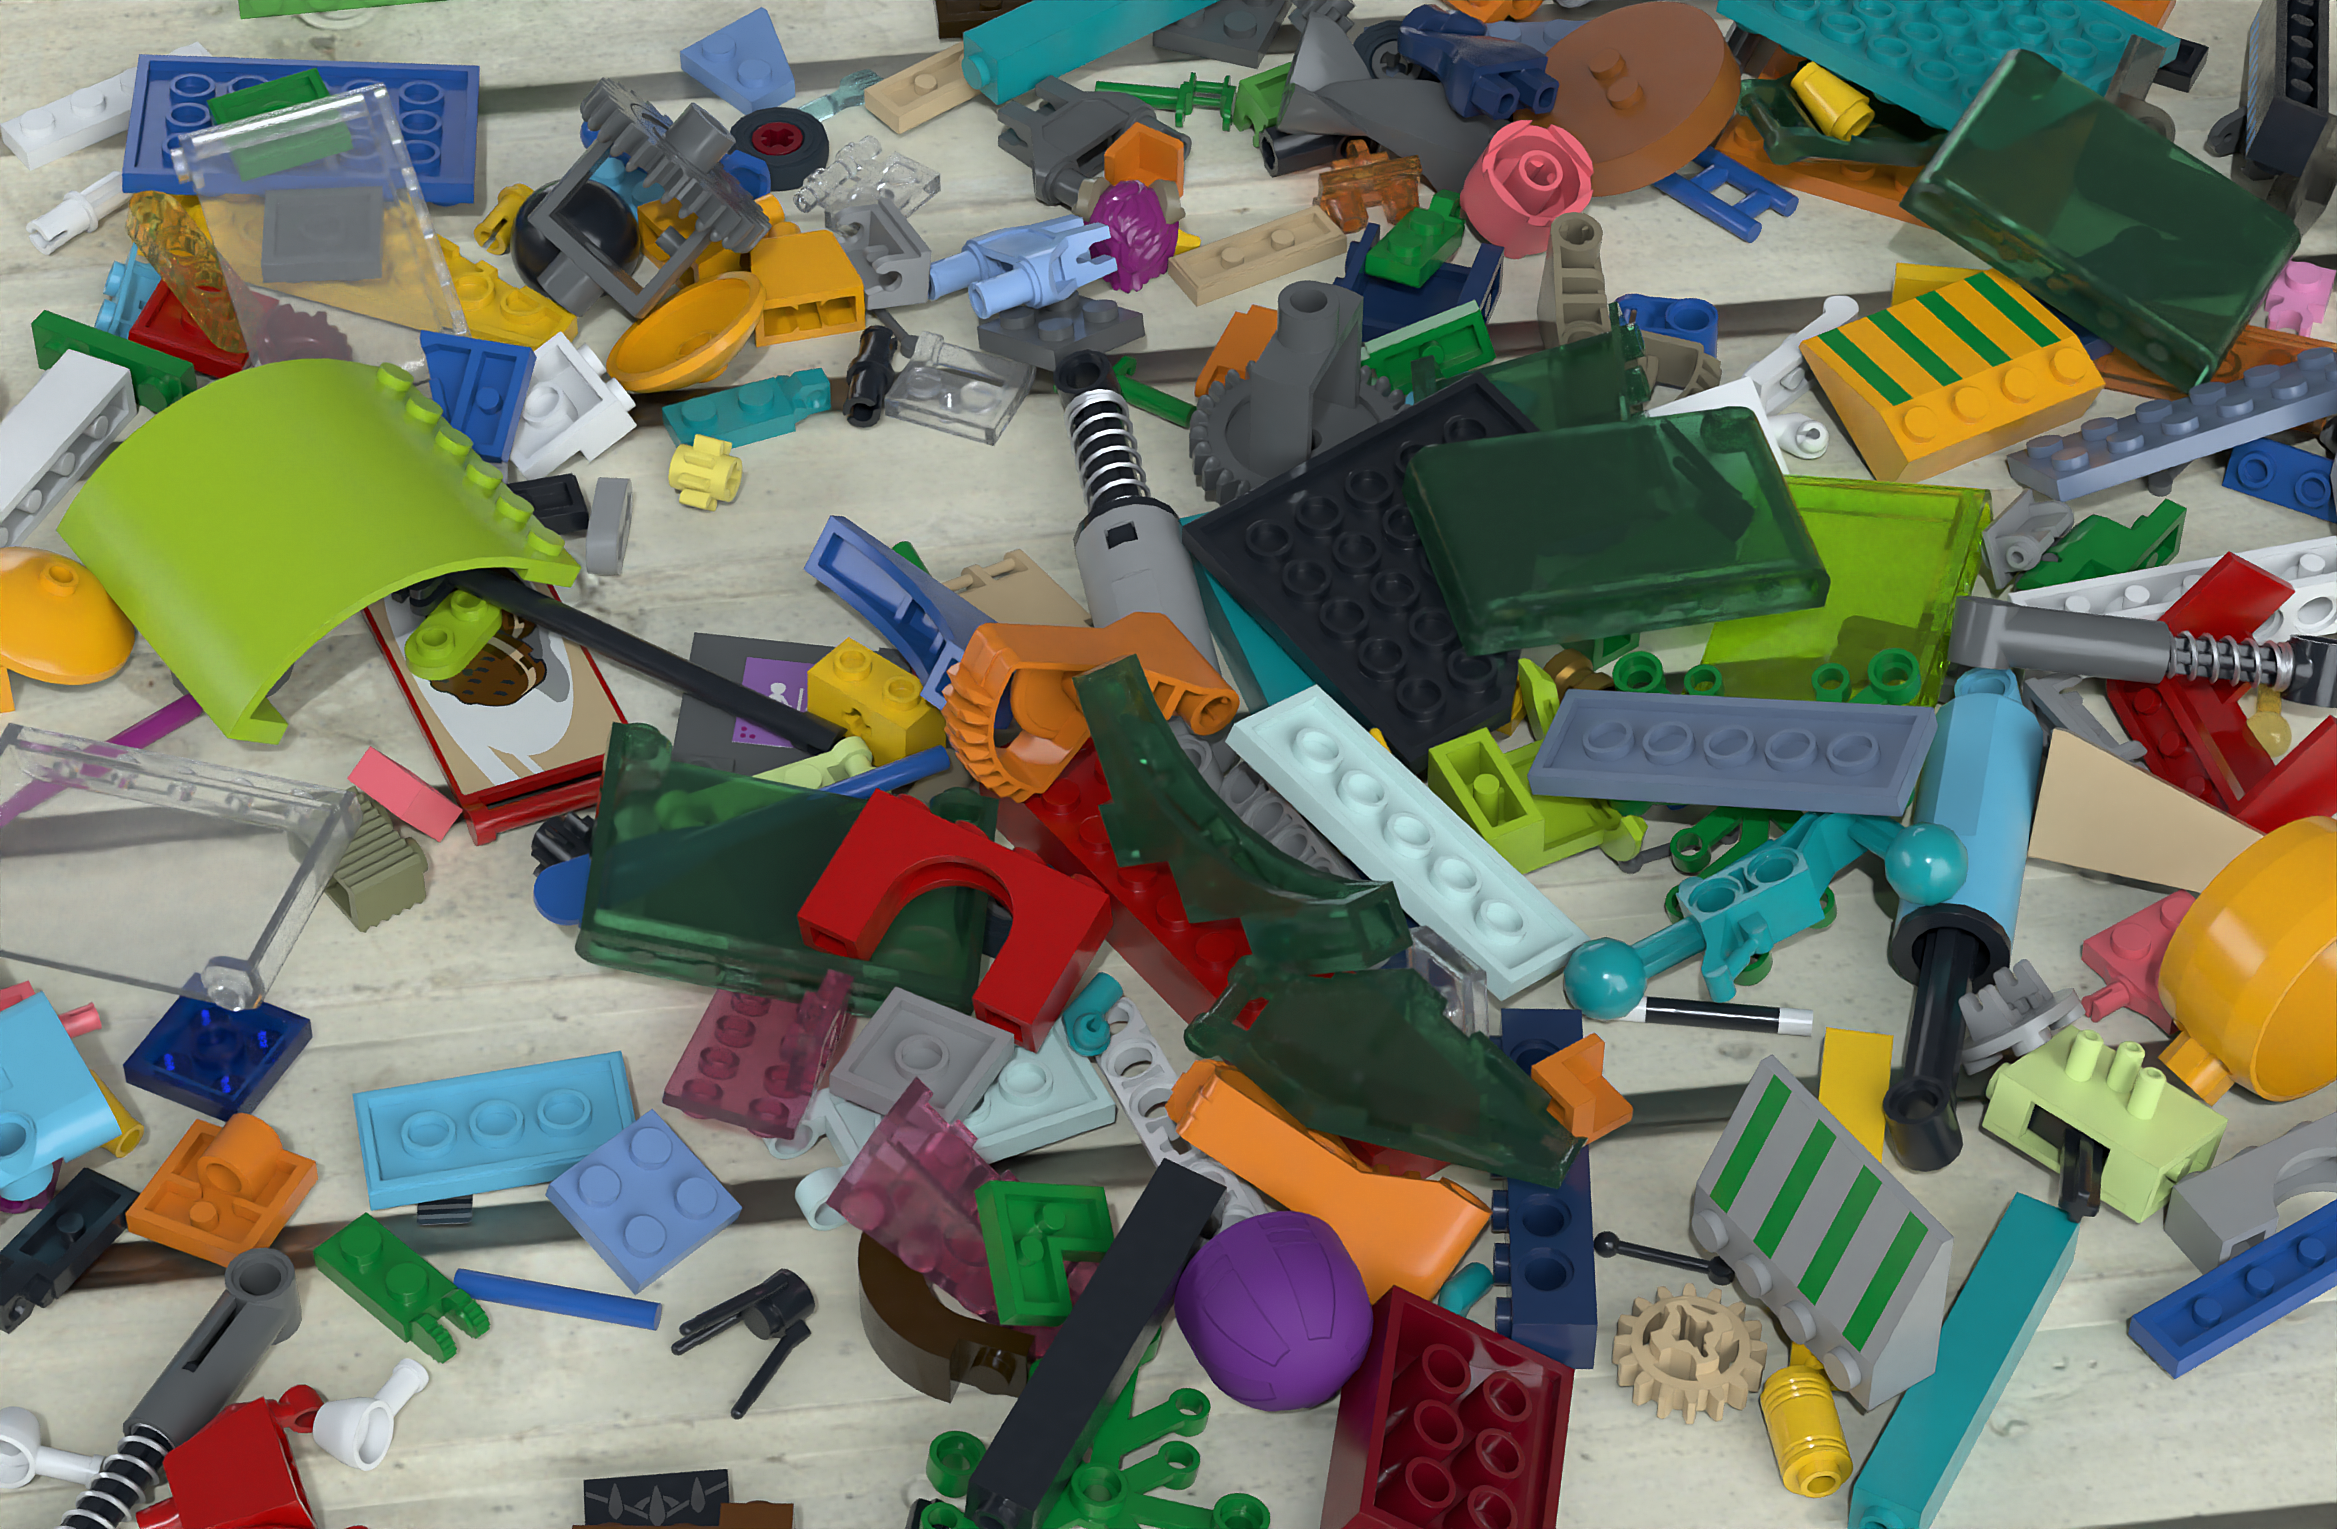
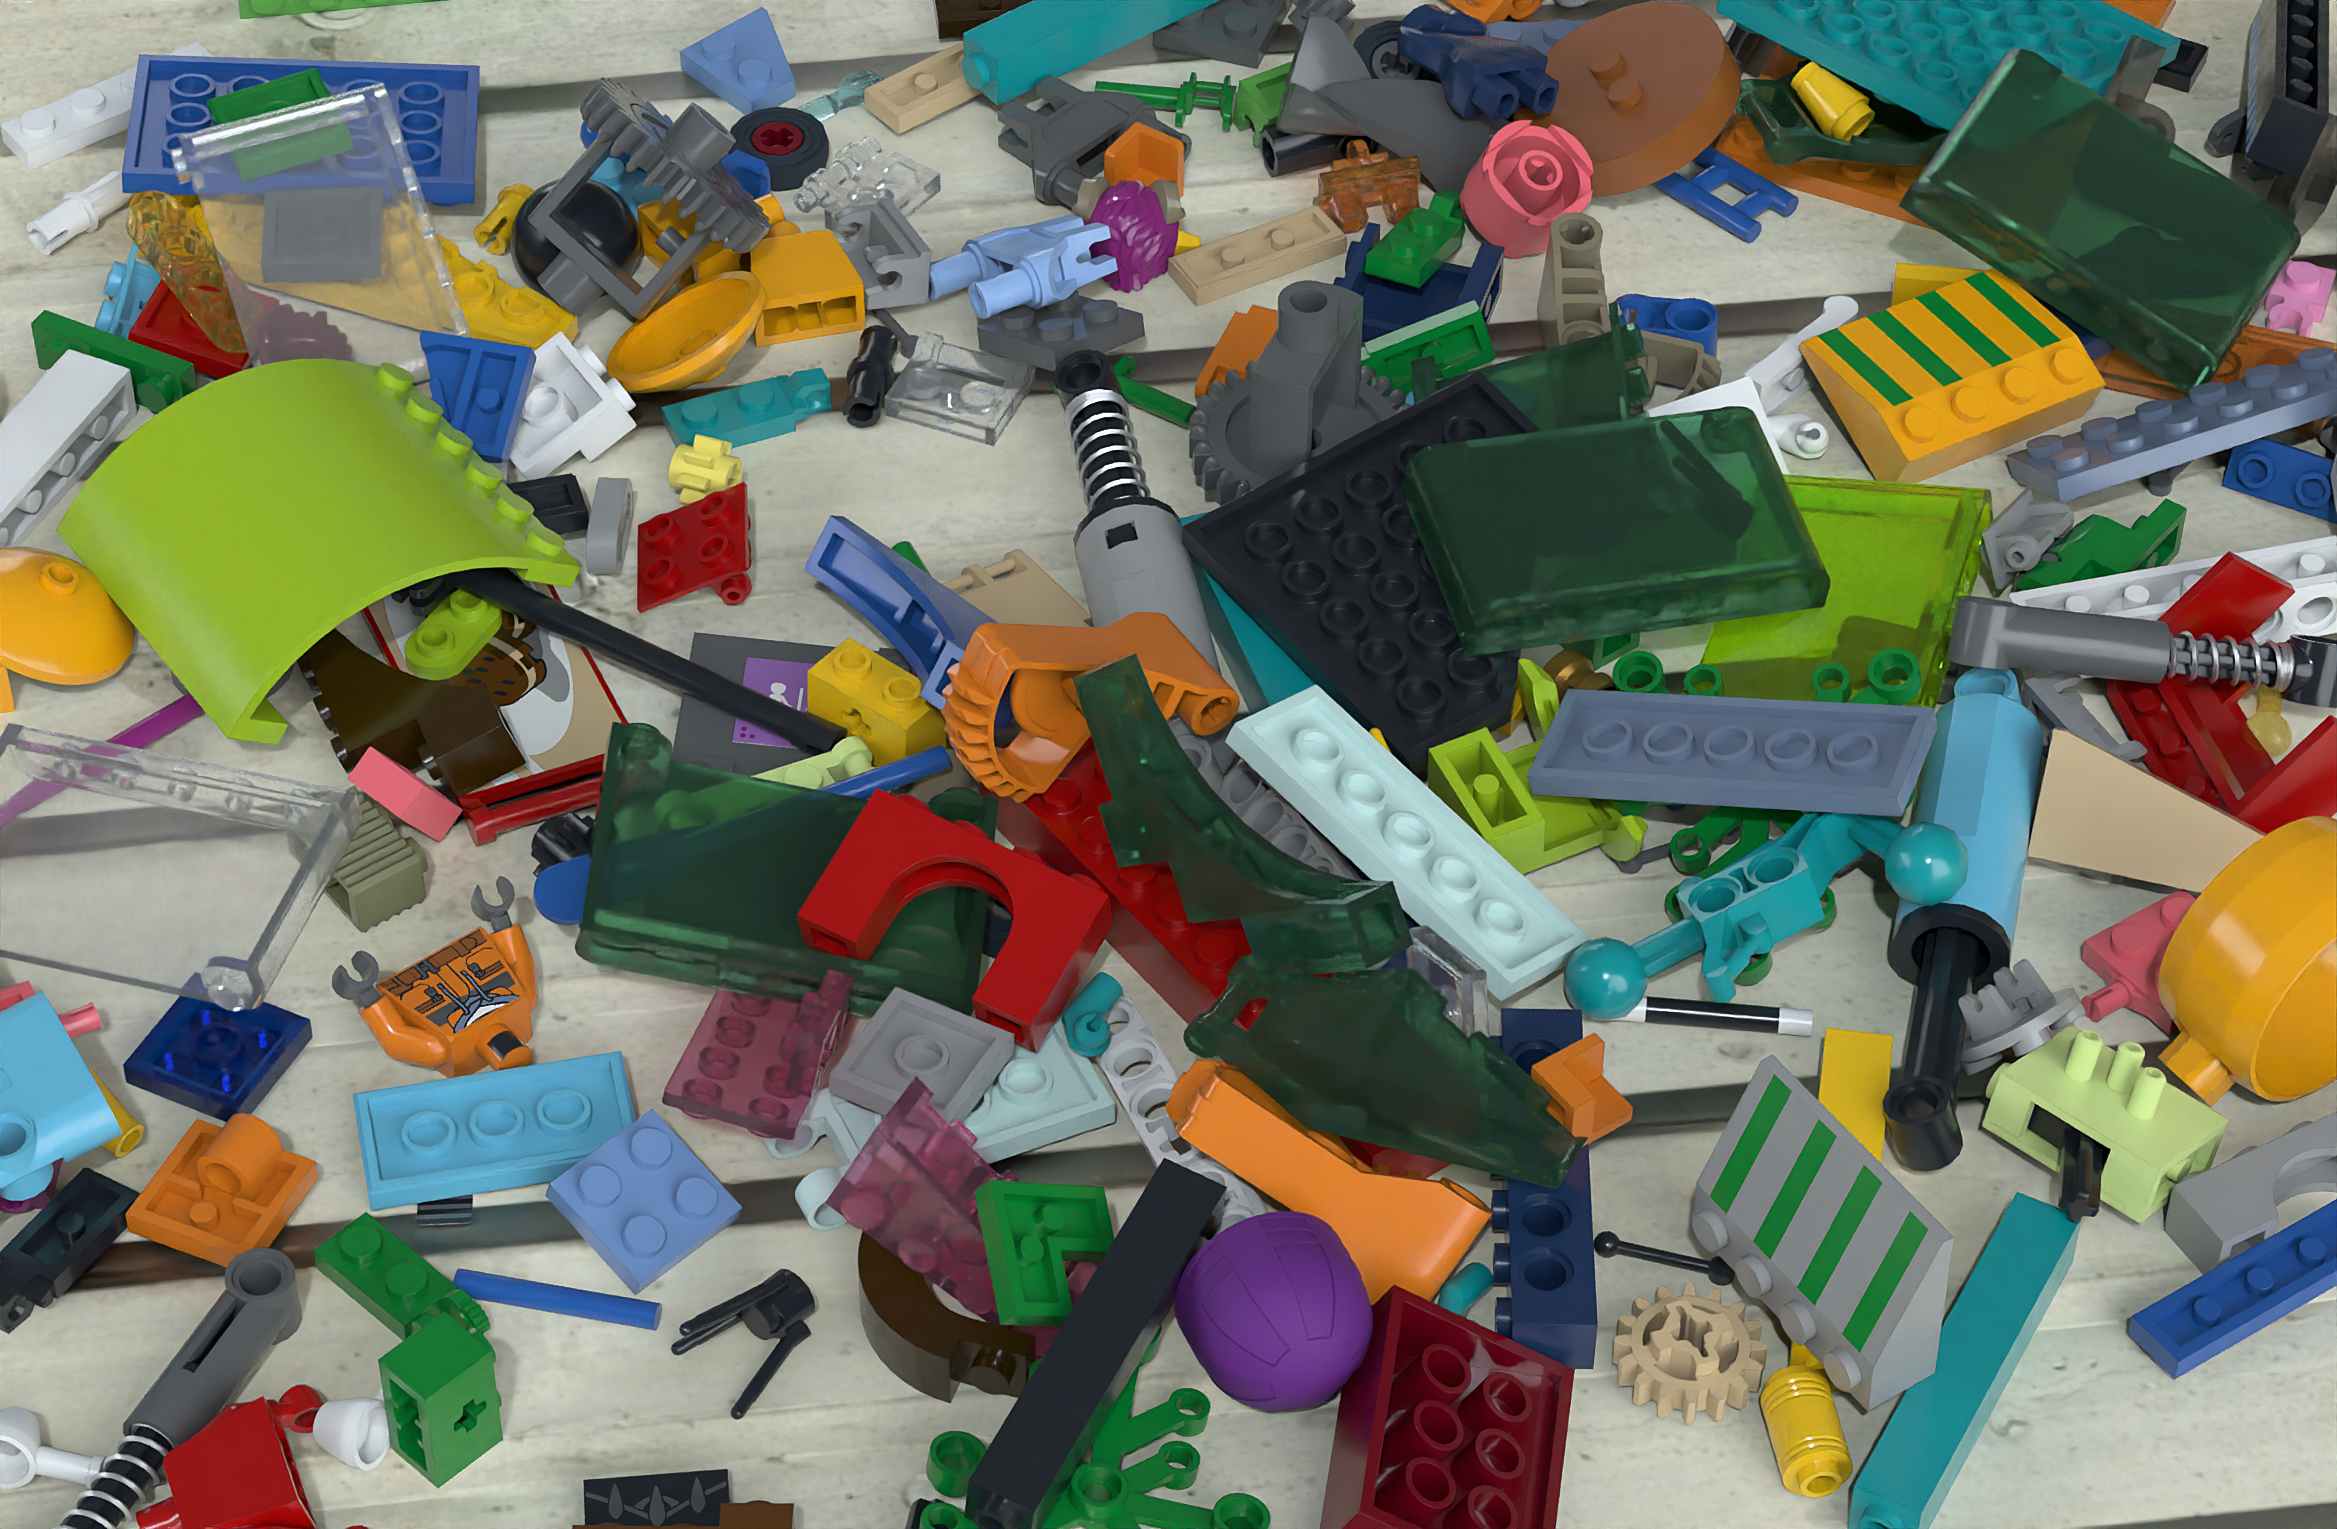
(408, 717): none -> dark brown arch
(441, 1398): none -> green brick
(458, 1004): none -> orange torso
(696, 549): none -> red hinge

